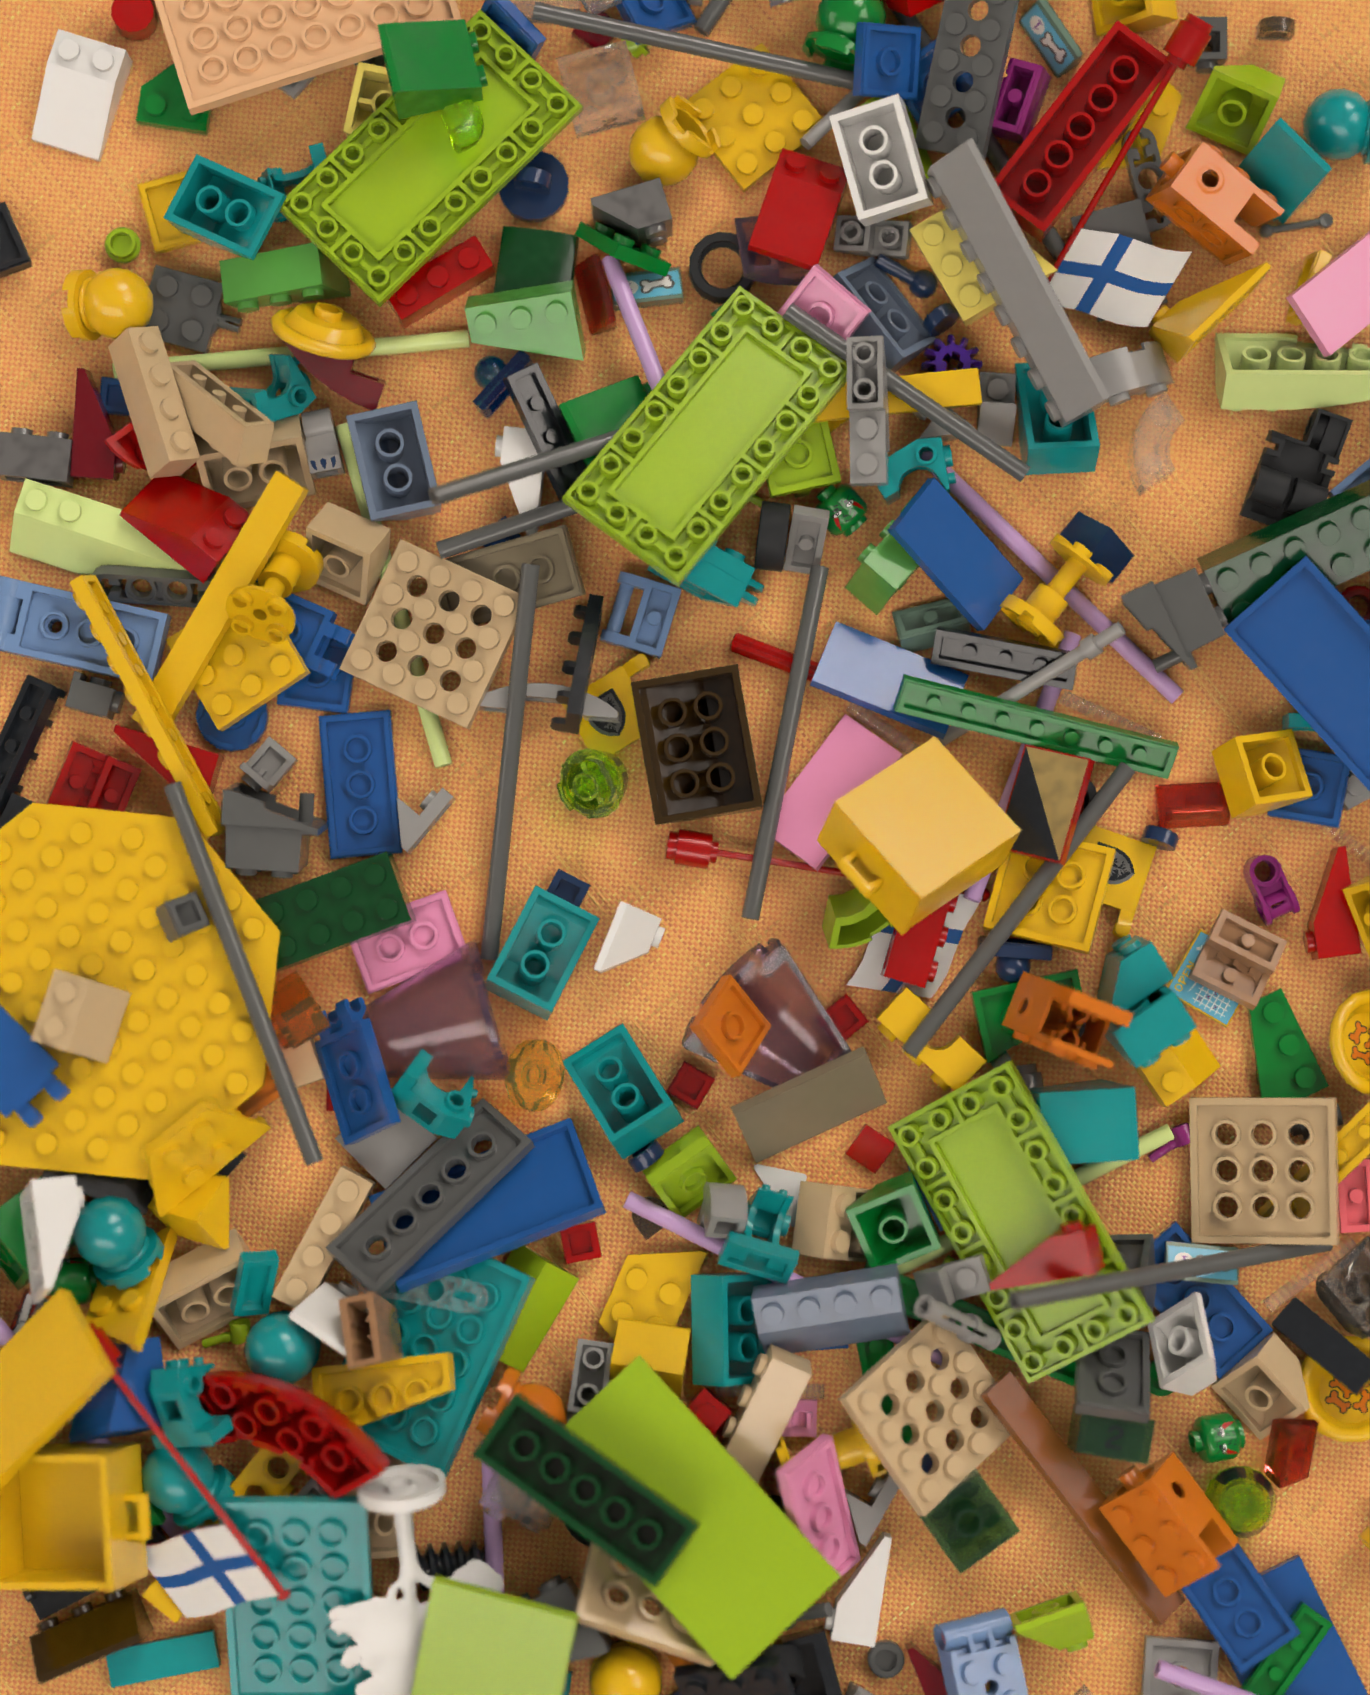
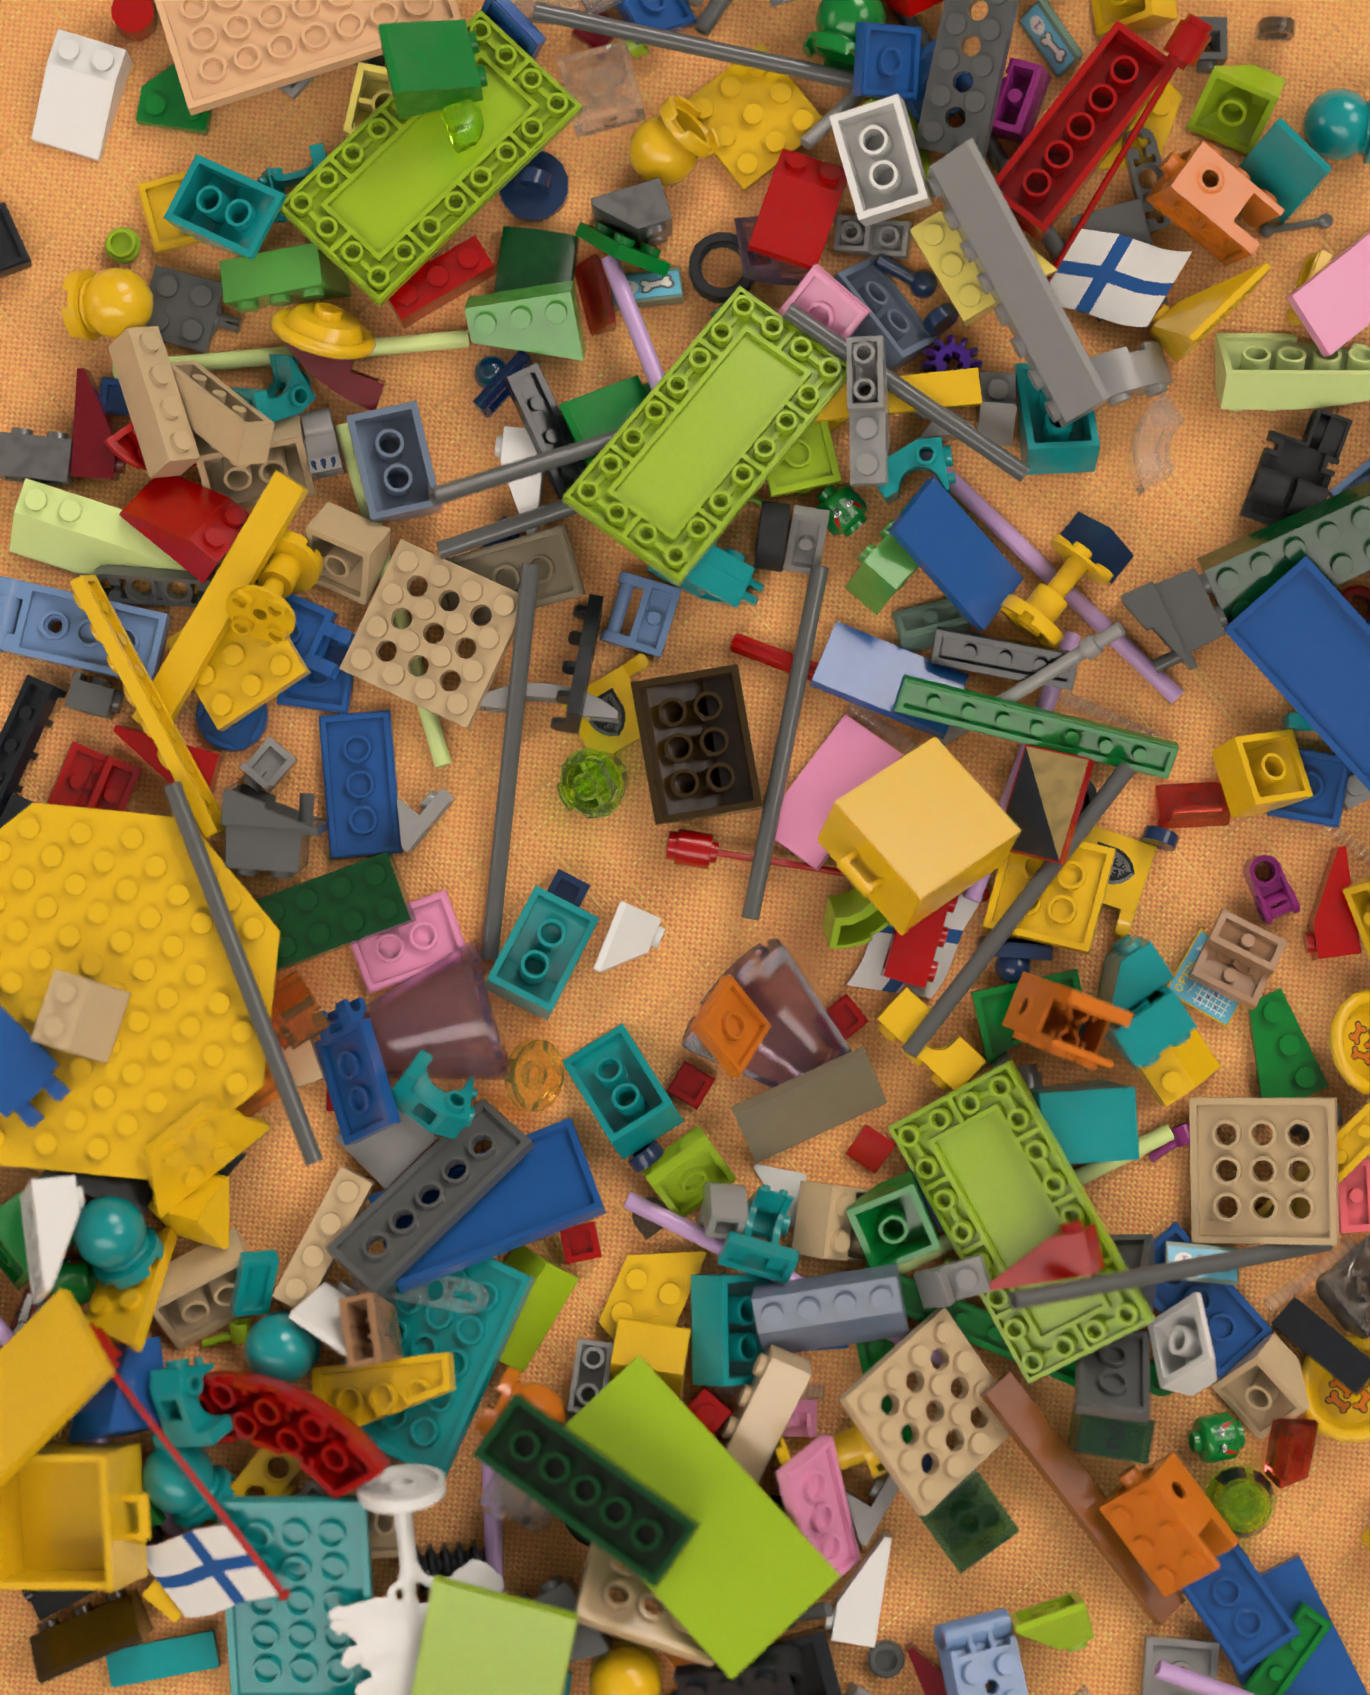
(182, 916): dark grey slope -> none
(982, 1334): light grey pin -> none

